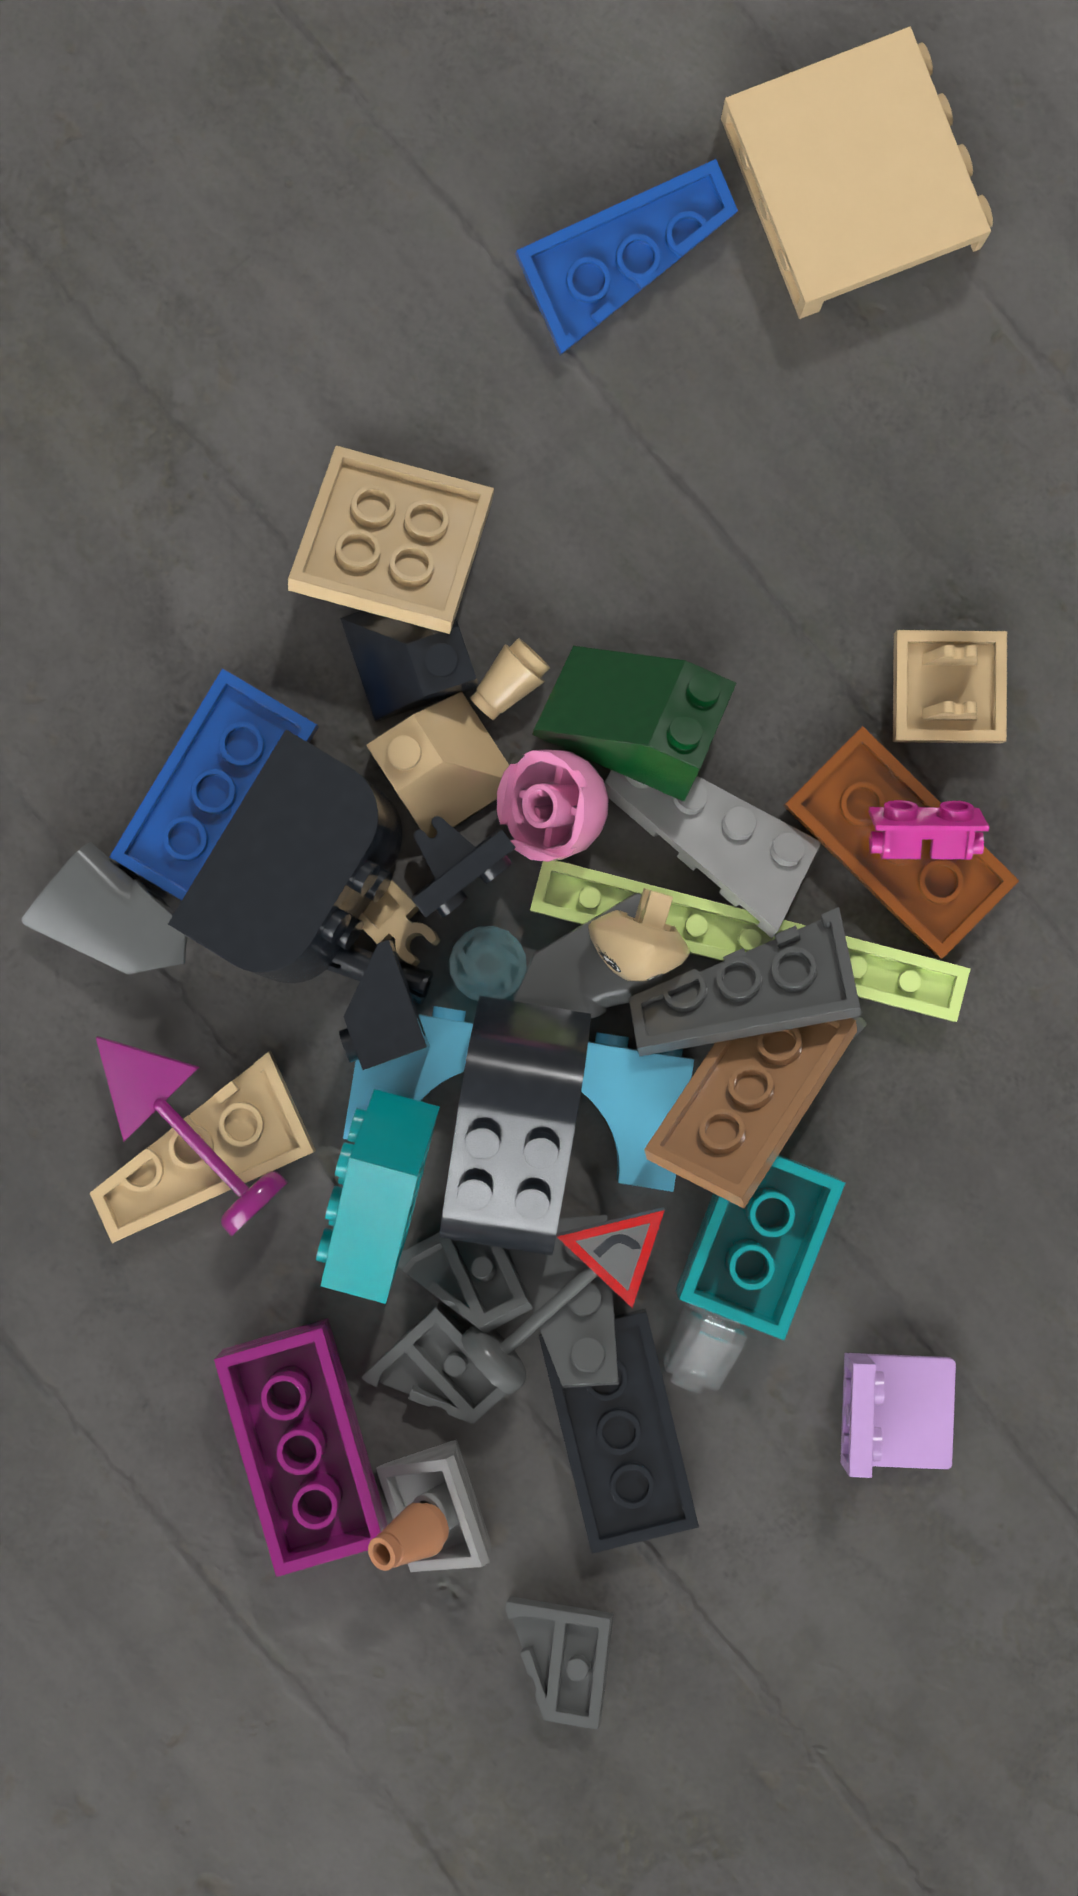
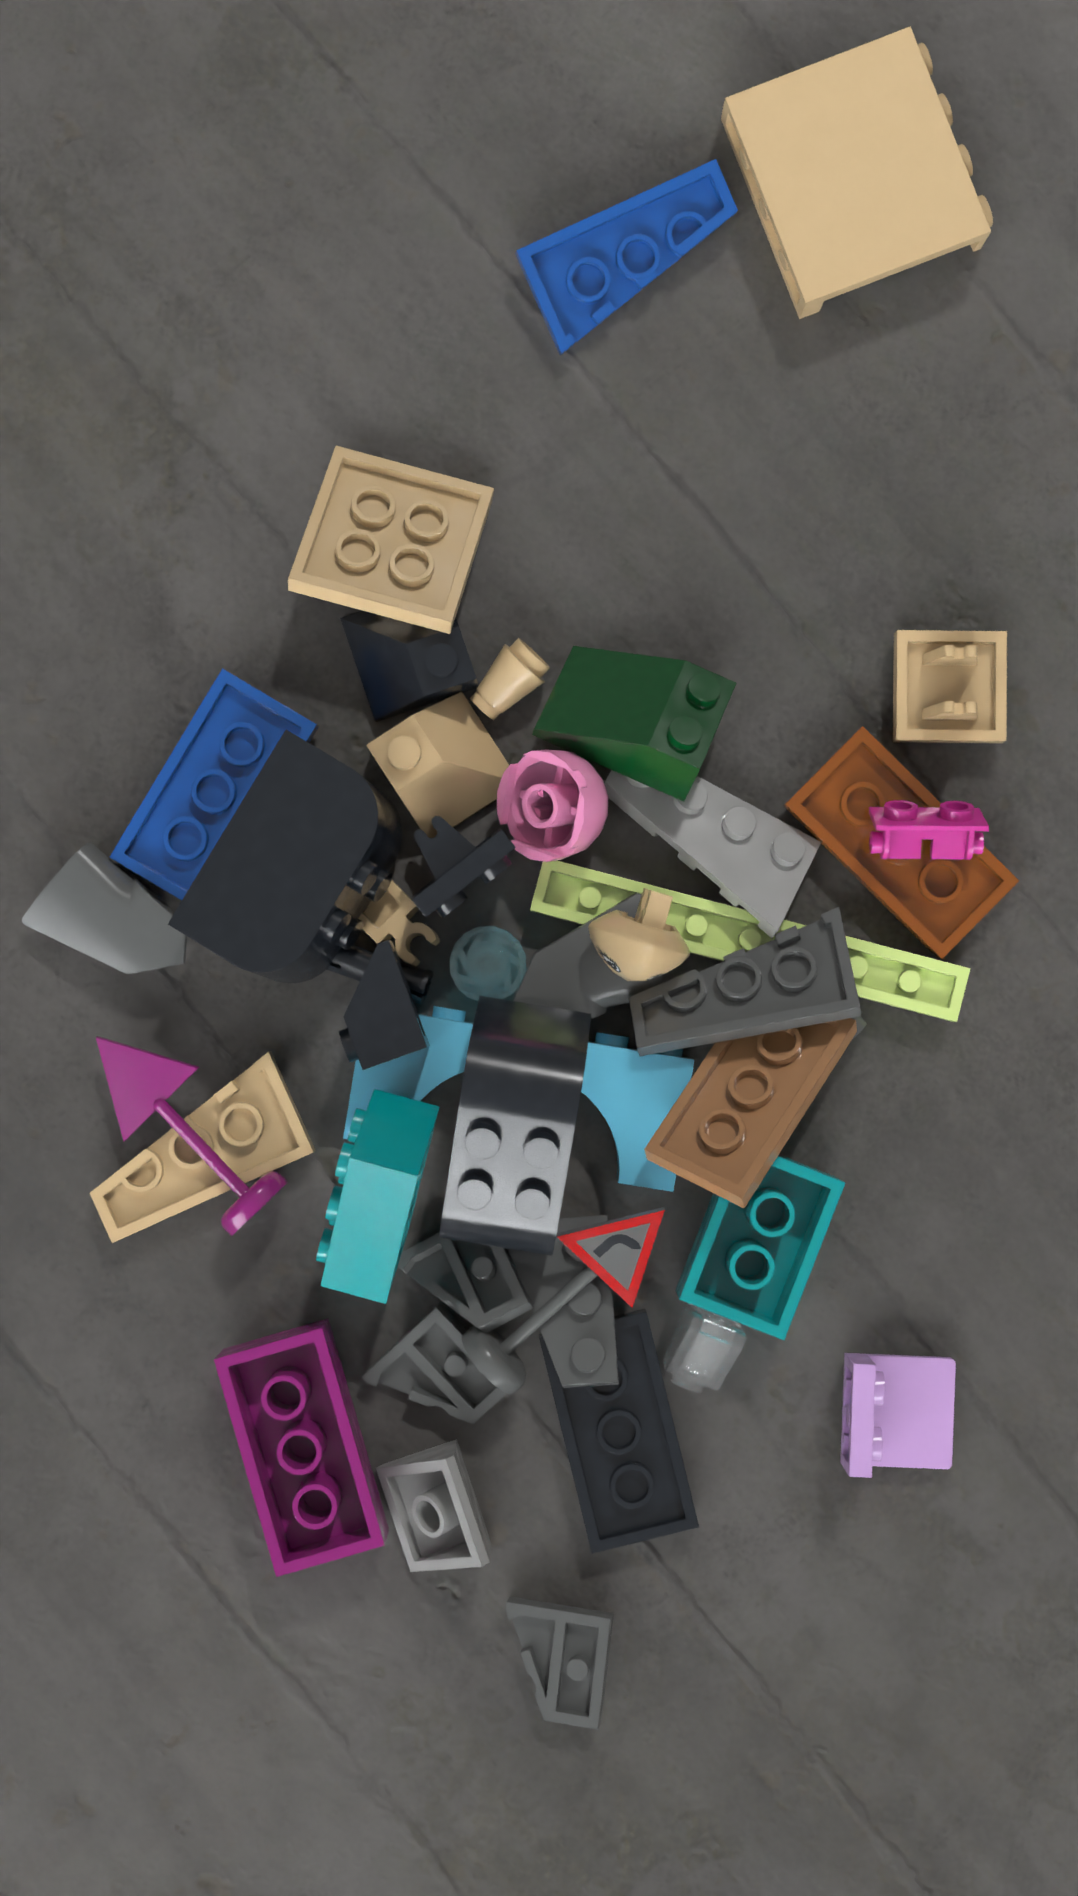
(411, 1536): nougat cone -> none

